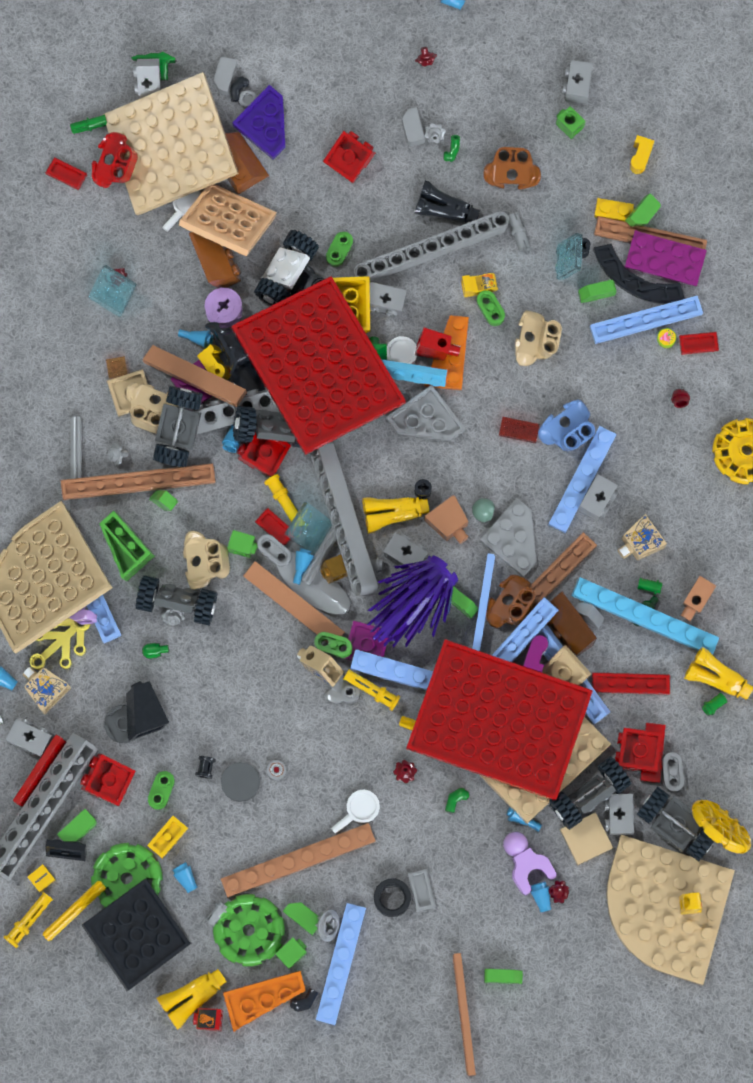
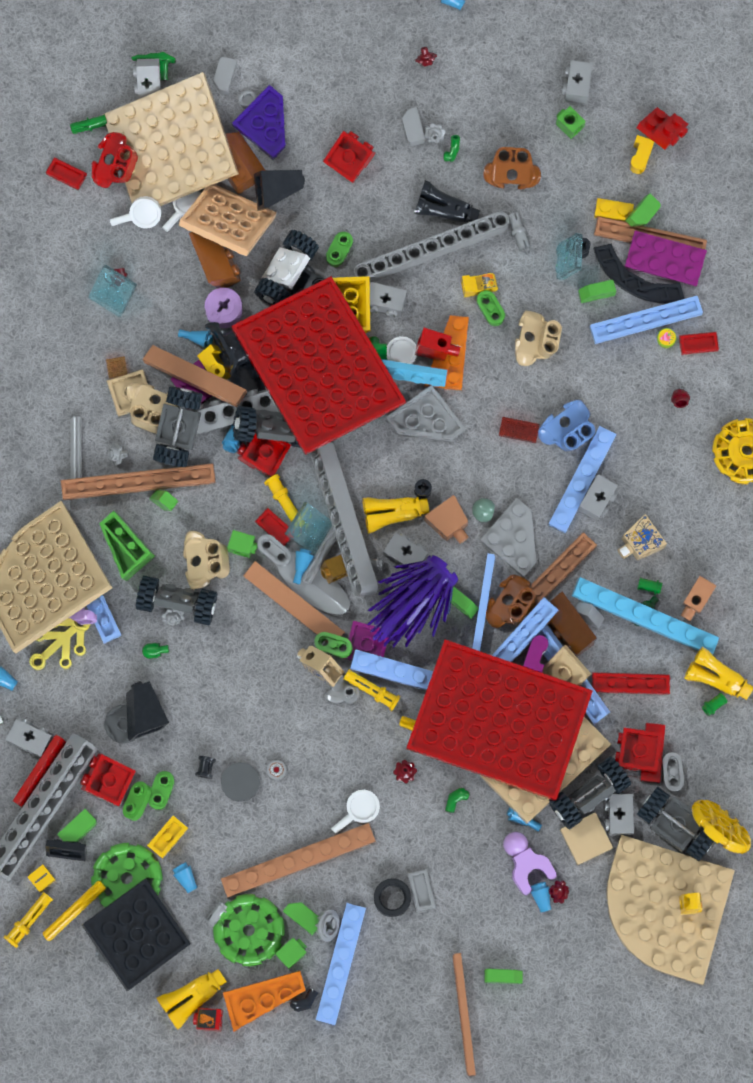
(45, 688): torso -> none
(137, 801): none -> bright green plate
(144, 213): none -> white piece
(236, 87): black arm -> none
(276, 185): none -> black slope
(662, 128): none -> red plate

